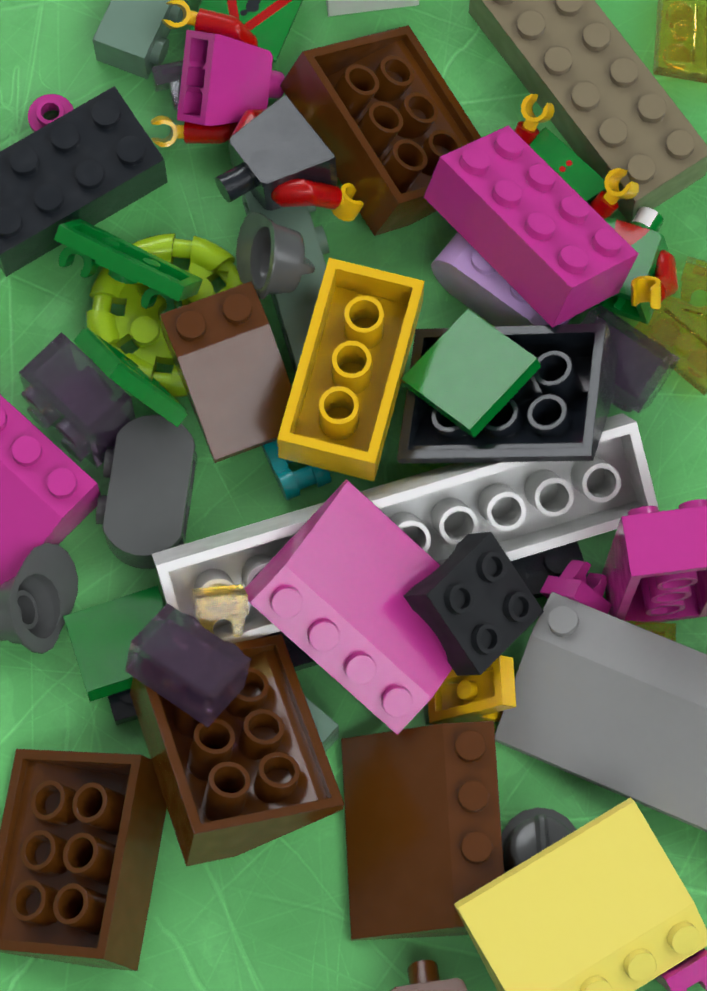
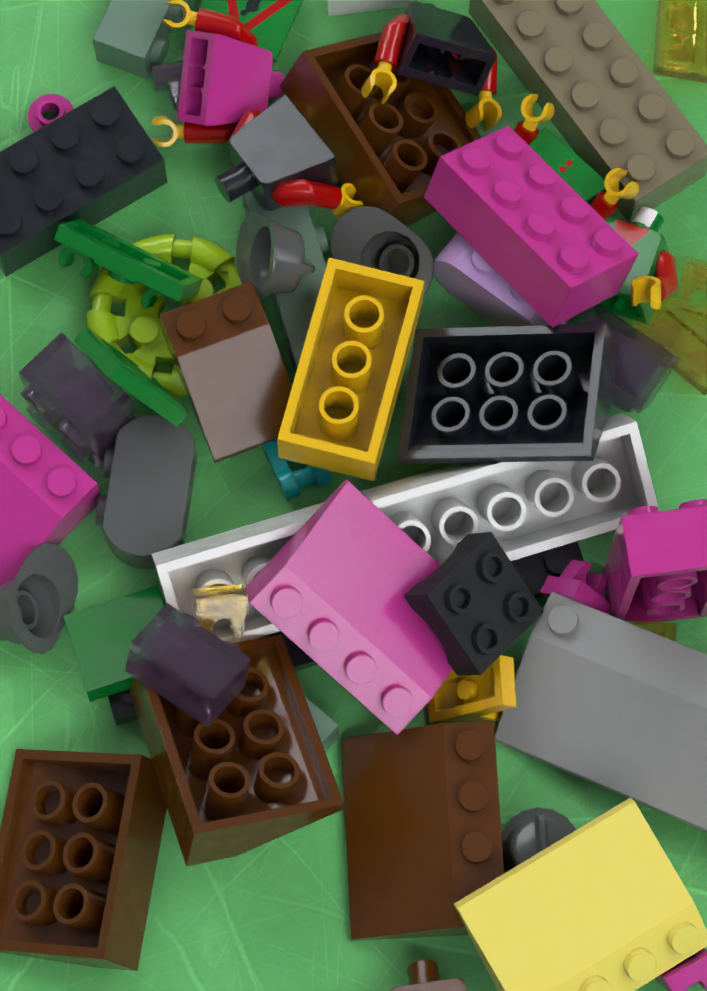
(381, 242): none -> dark grey piece
(438, 50): none -> black torso
(471, 373): tile -> none

